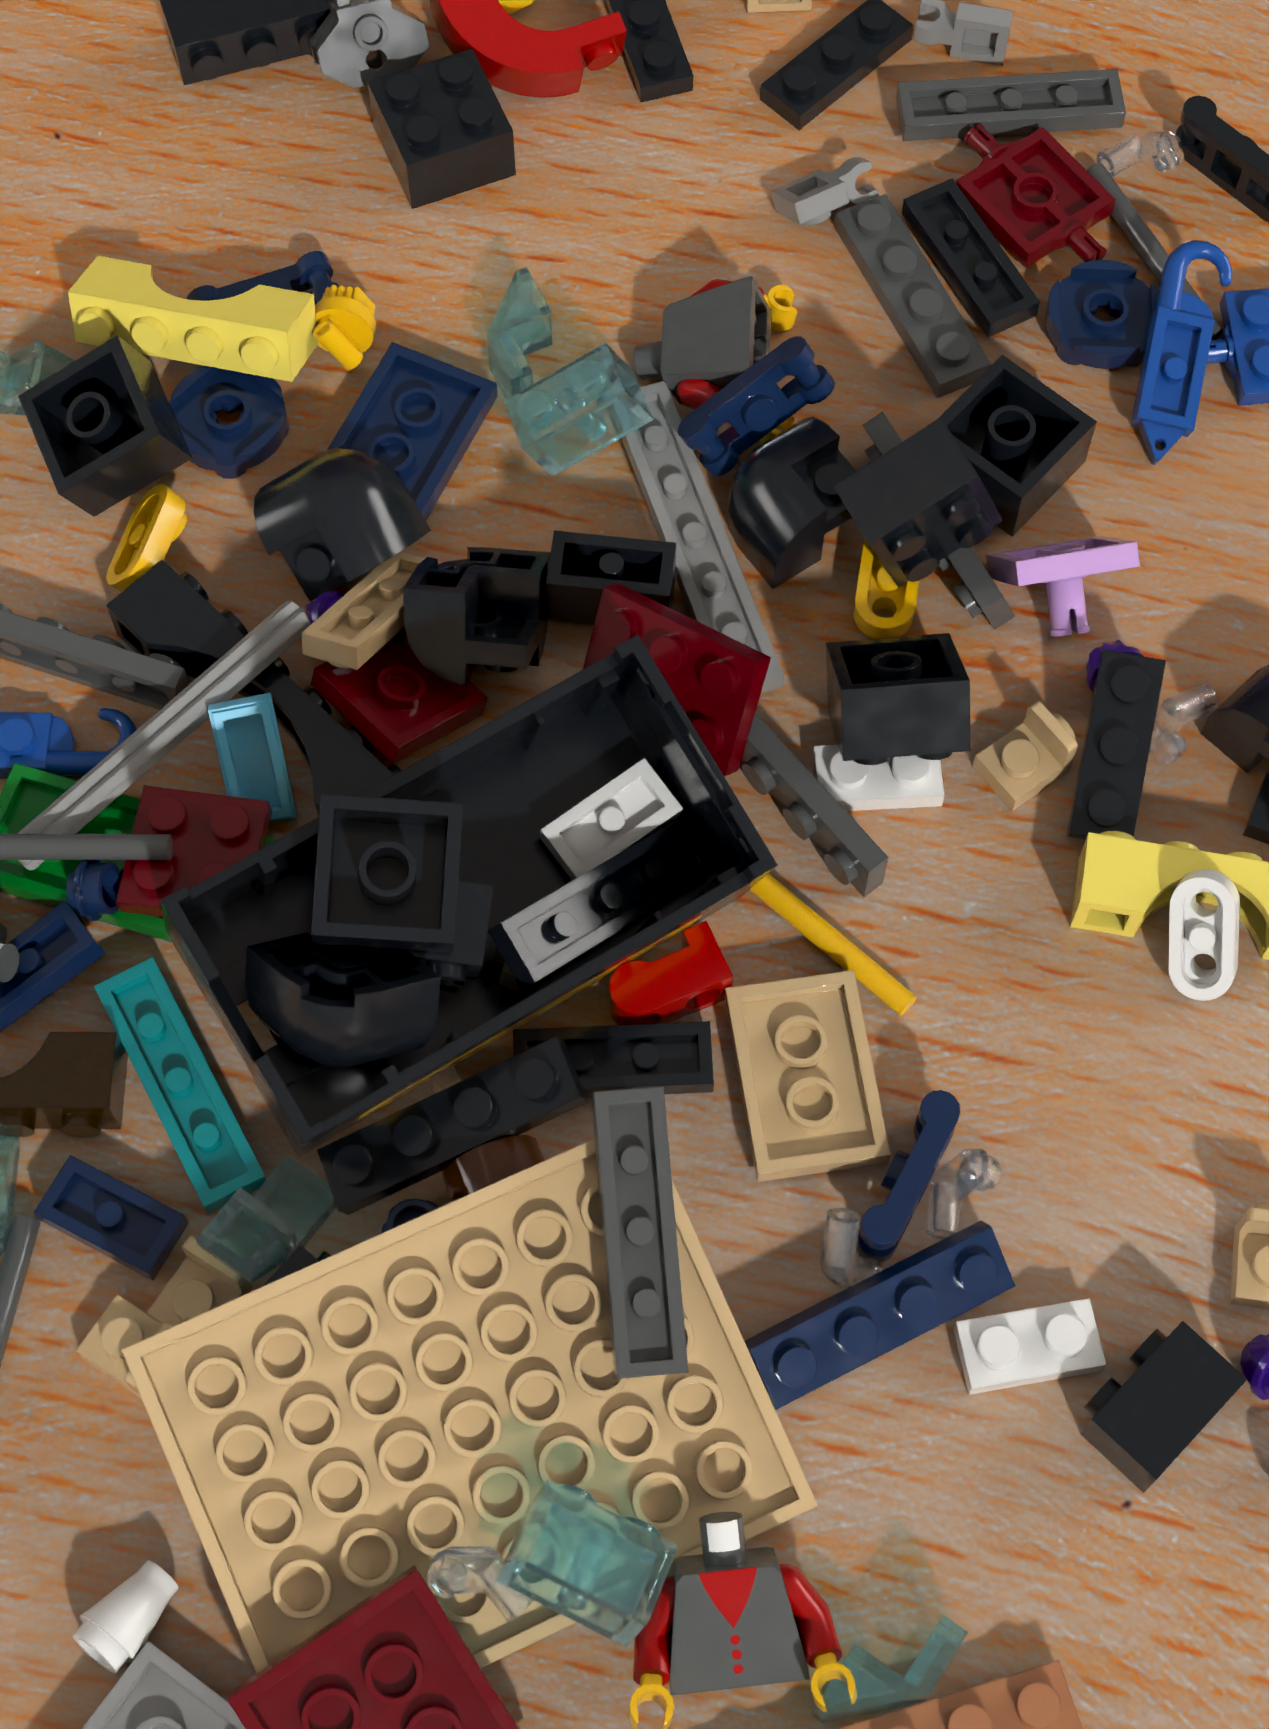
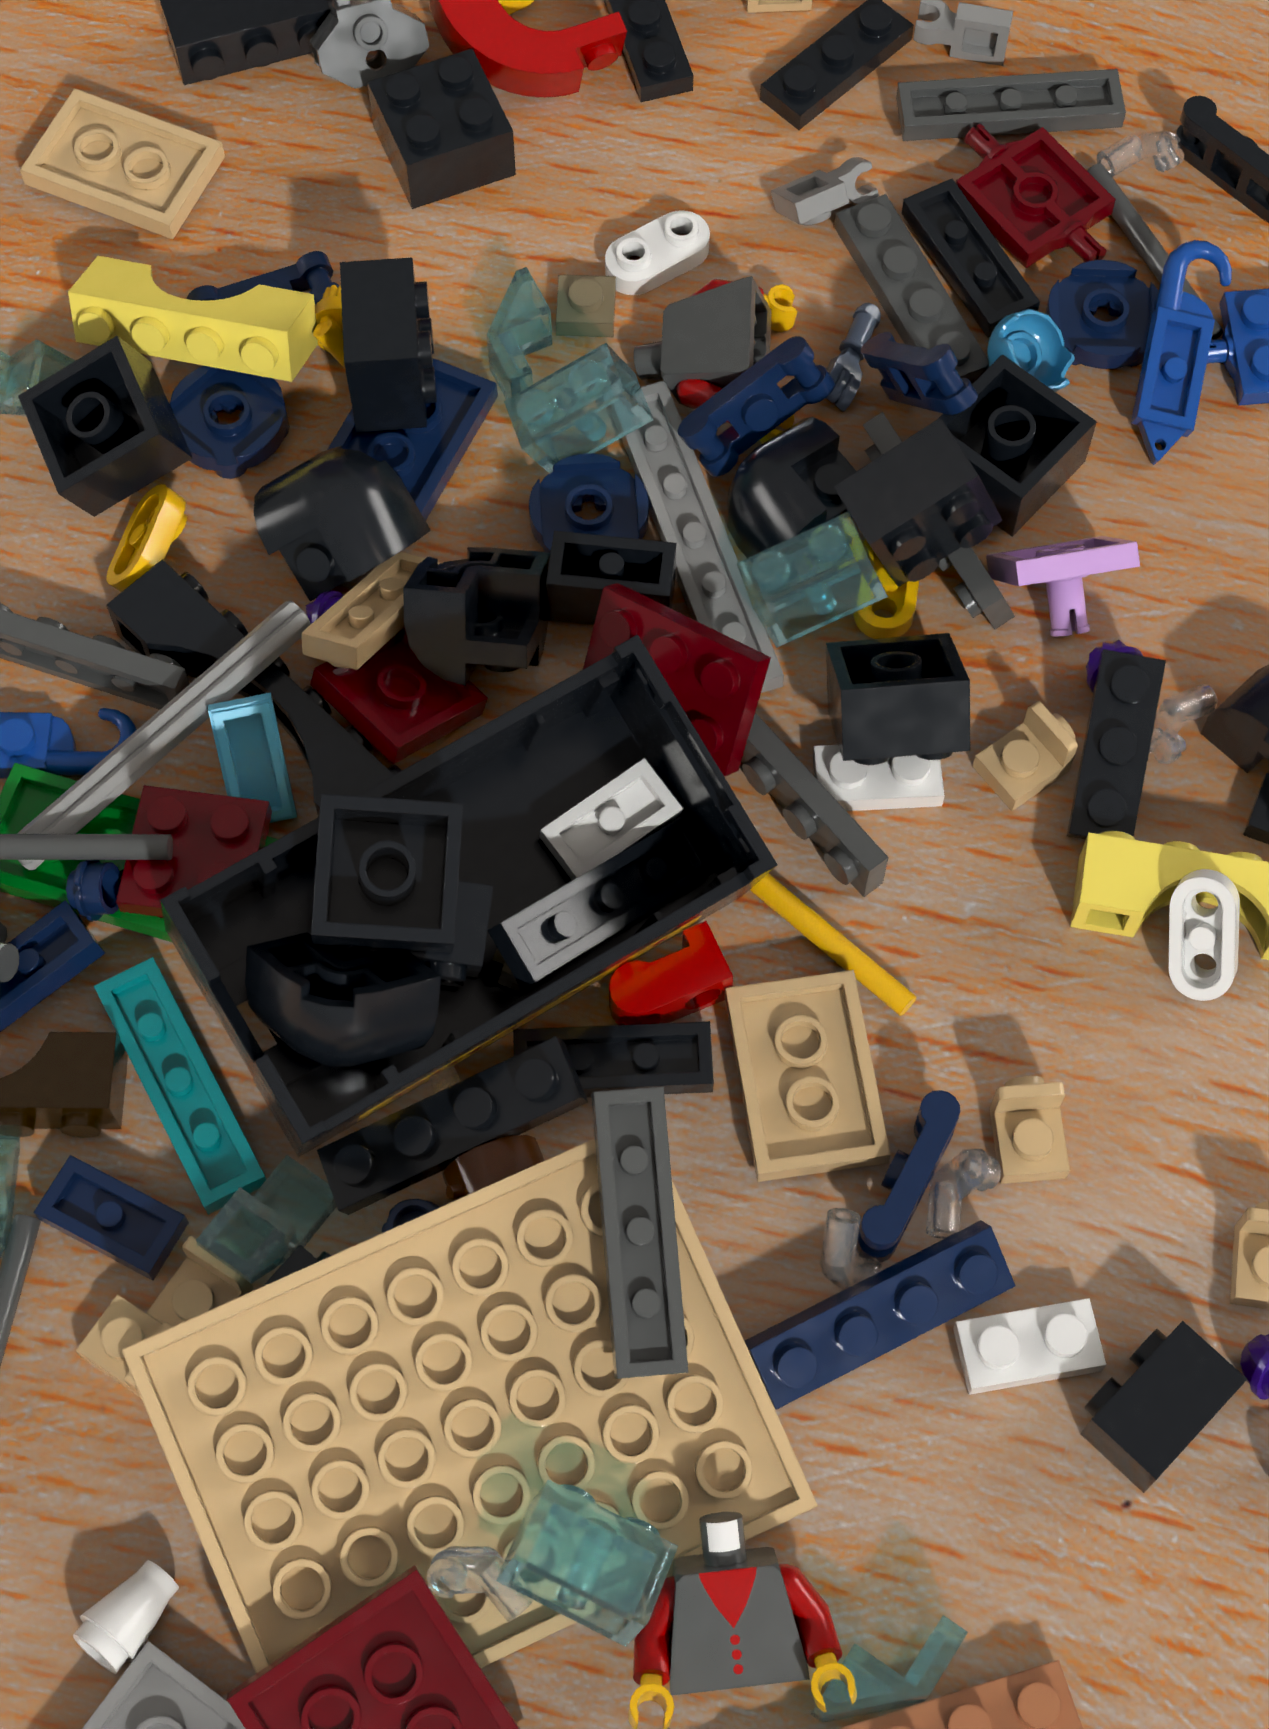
(123, 163): none -> tan plate
(387, 344): none -> black brick
(582, 480): none -> dark blue plate
(585, 305): none -> dark tan plate
(660, 251): none -> white plate
(811, 580): none -> clear light blue brick
(846, 367): none -> sand blue piece
(919, 375): none -> dark blue plate
(1029, 1130): none -> tan bracket
(1034, 345): none -> dark azure hair

